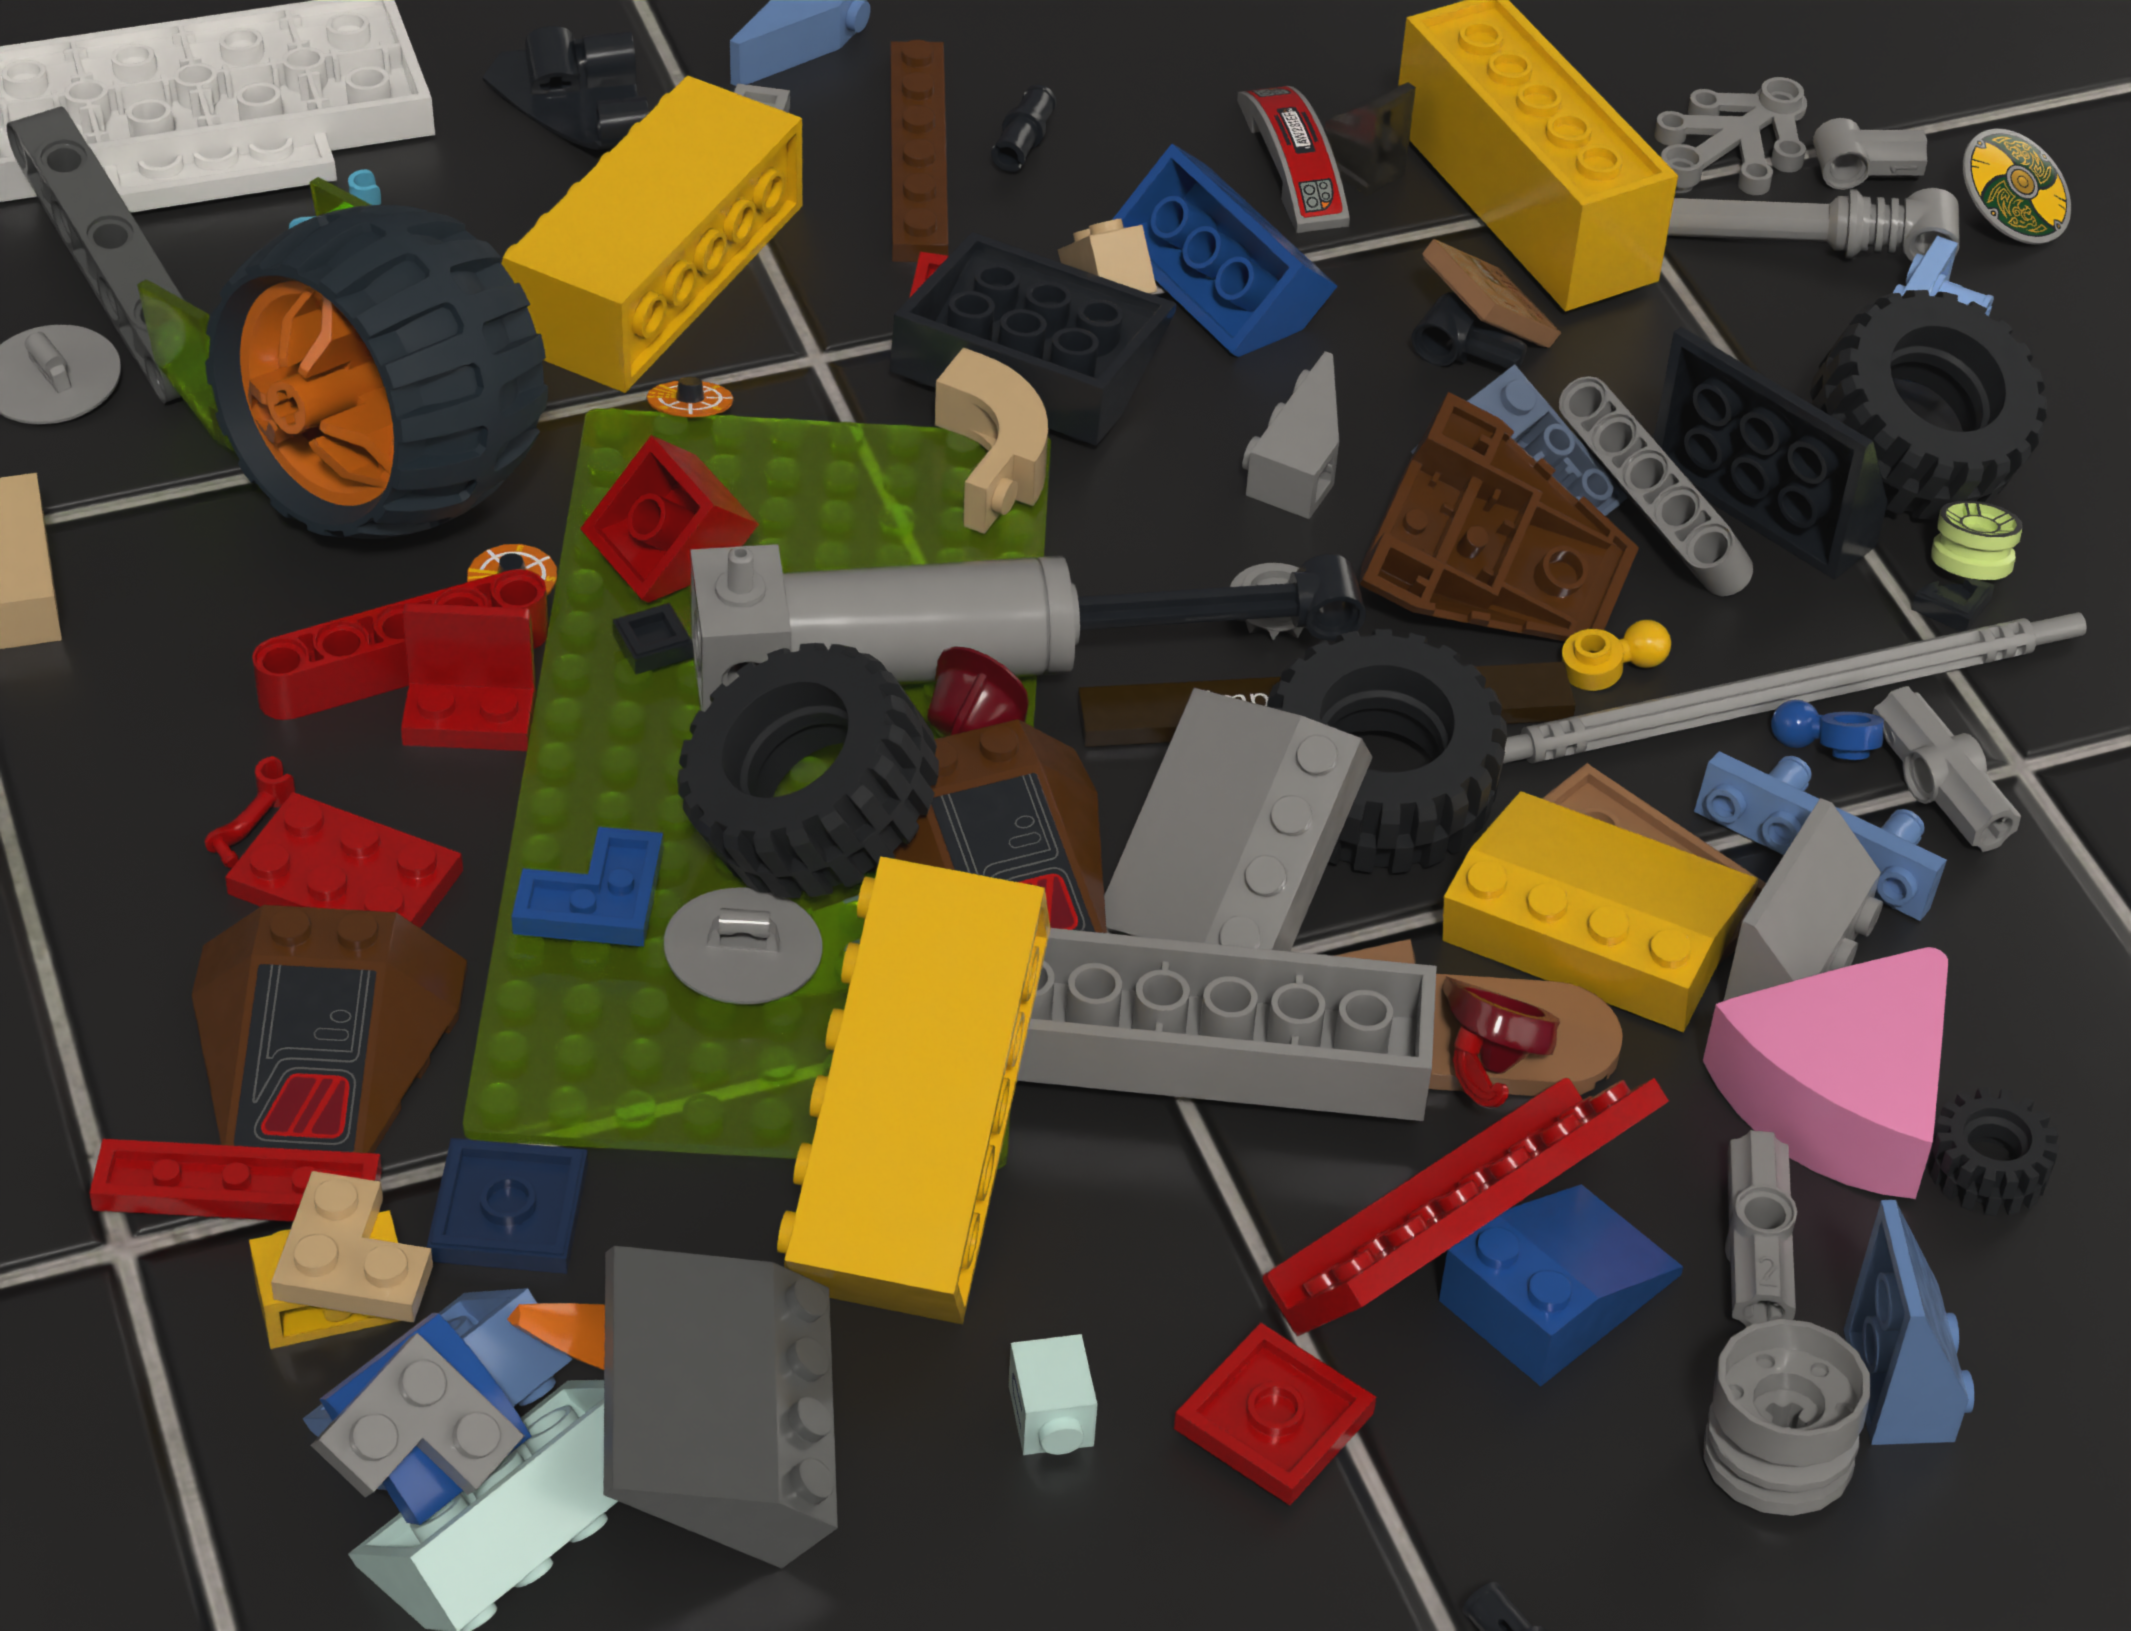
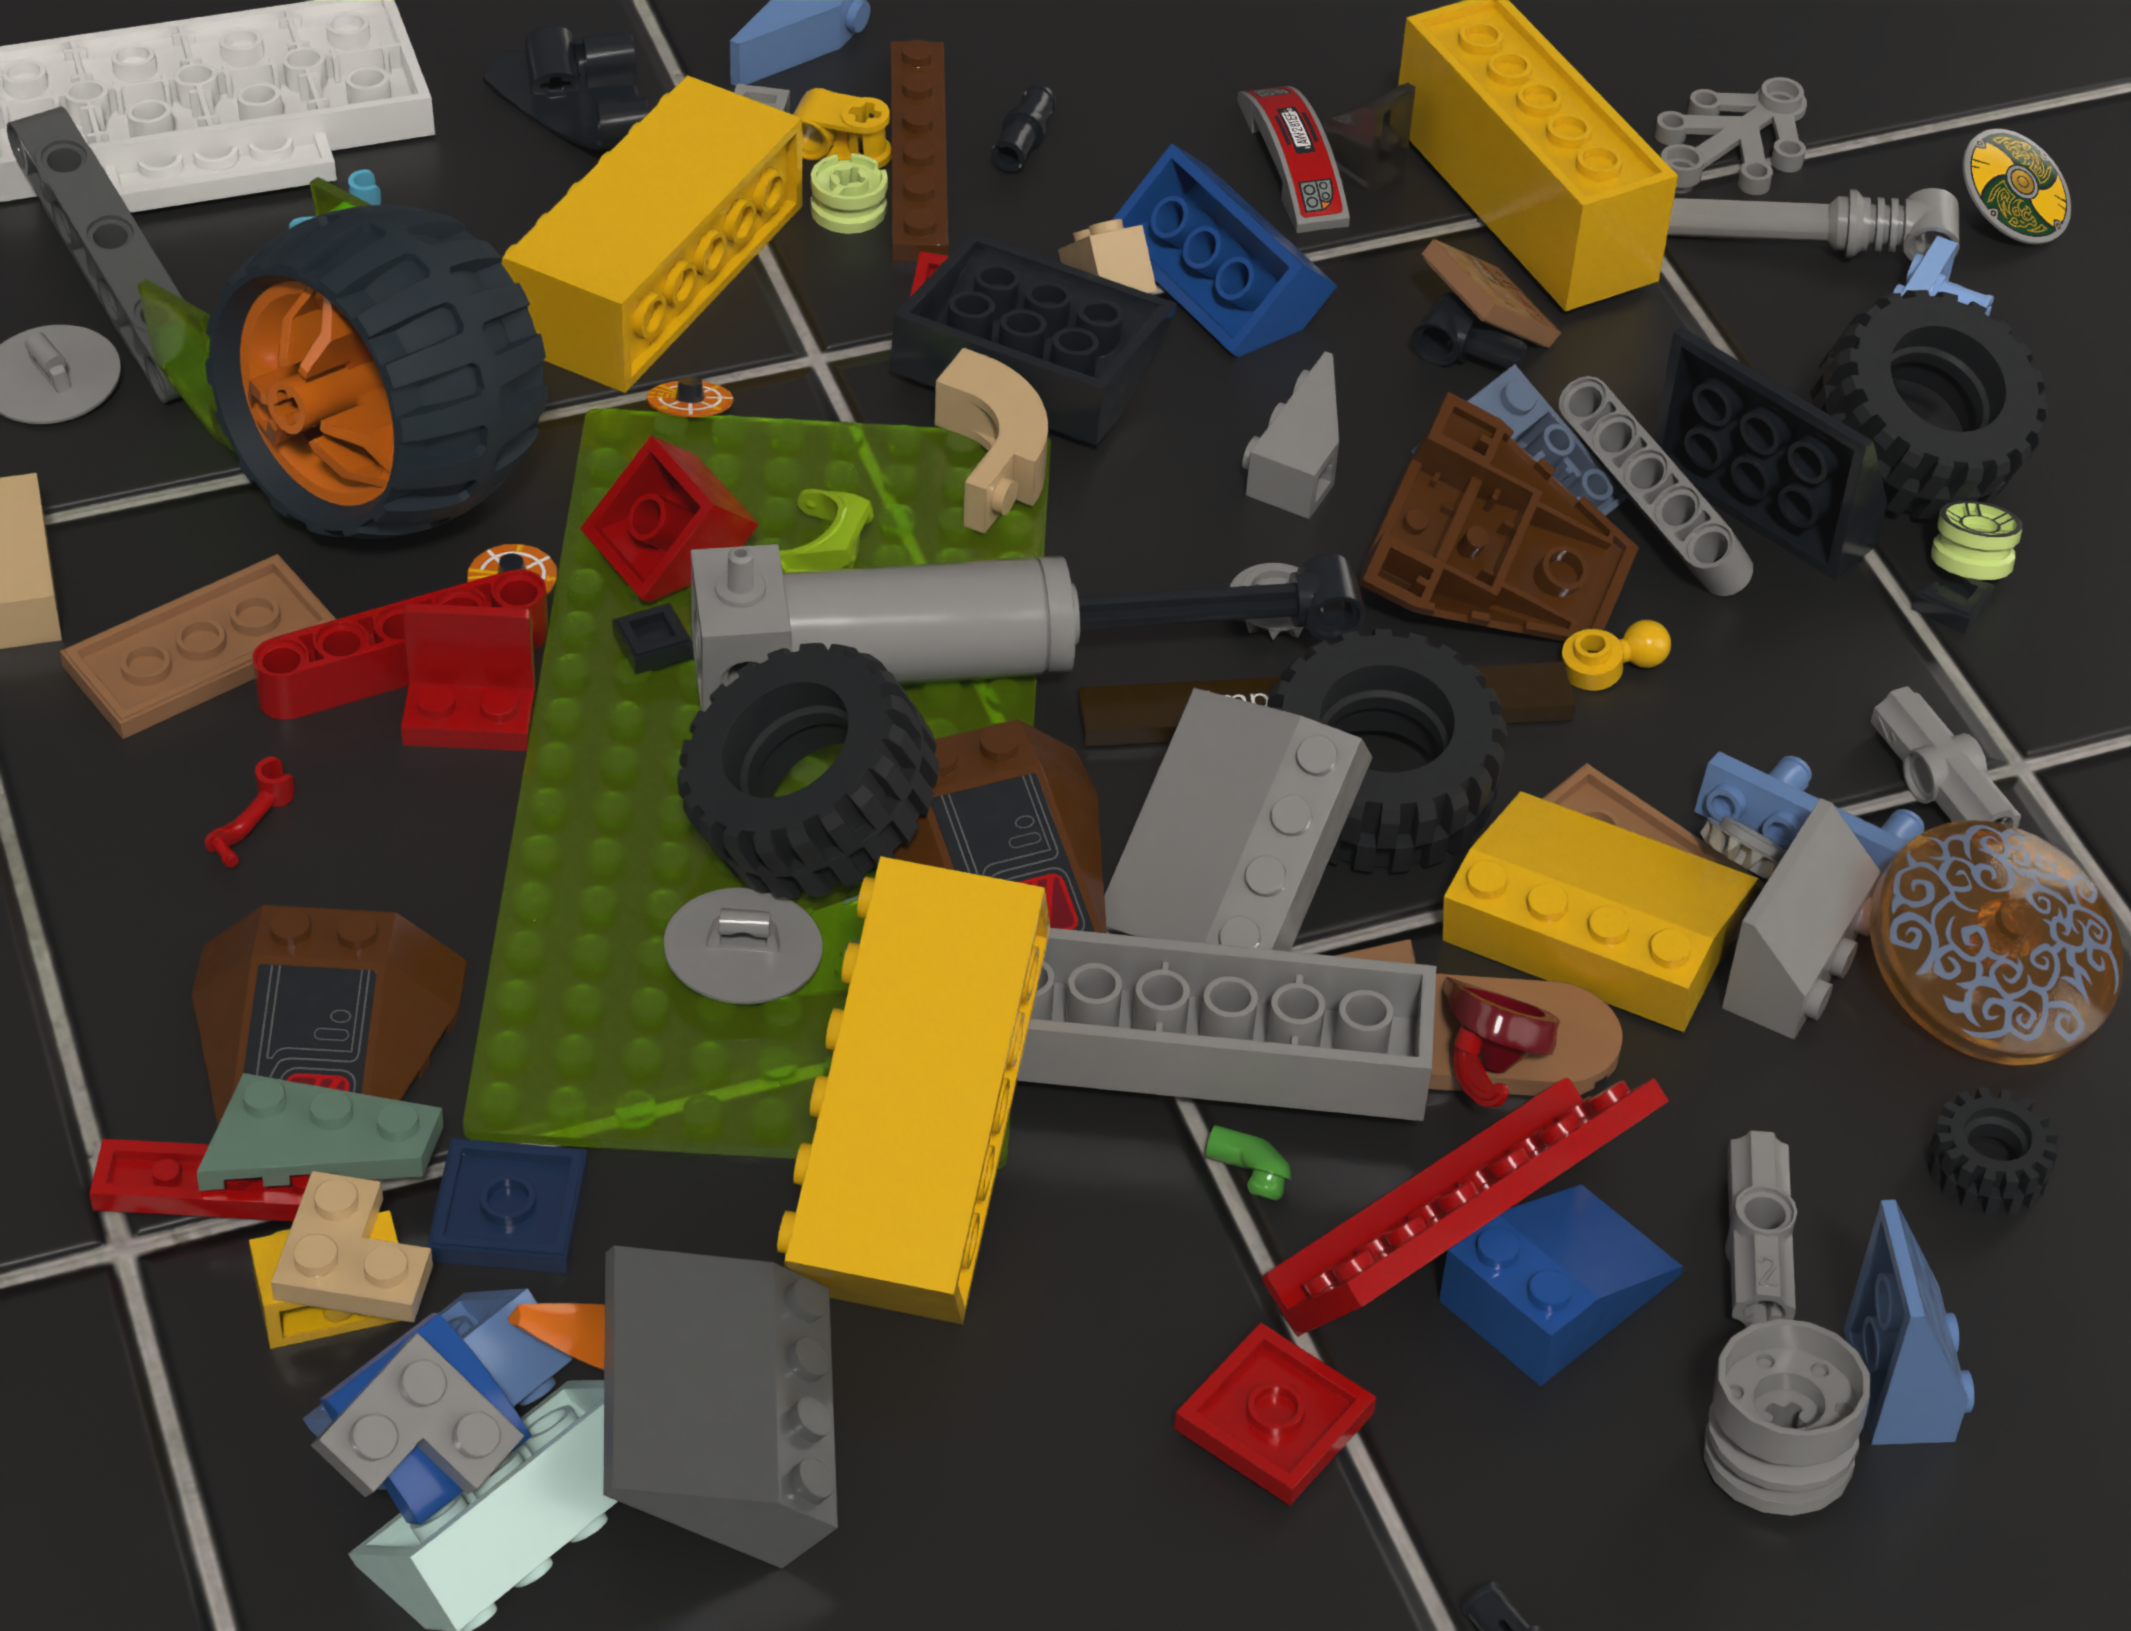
(190, 645): none -> medium nougat tile
(300, 1128): none -> sand green wing
(342, 861): red plate -> none
(601, 906): blue plate -> none
(841, 542): none -> lime helmet
(843, 126): none -> yellow piece
(848, 194): none -> yellowish green wheel
(973, 693): dark red piece -> none
(1052, 1395): light aqua brick -> none
(1253, 1154): none -> bright green arm
(1743, 845): none -> light grey gear
(1803, 683): light grey axle -> none
(1841, 1067): bright pink piece -> none
(1847, 733): blue plate -> none
(1853, 155): light grey piece -> none
(1996, 942): none -> clear orange dish

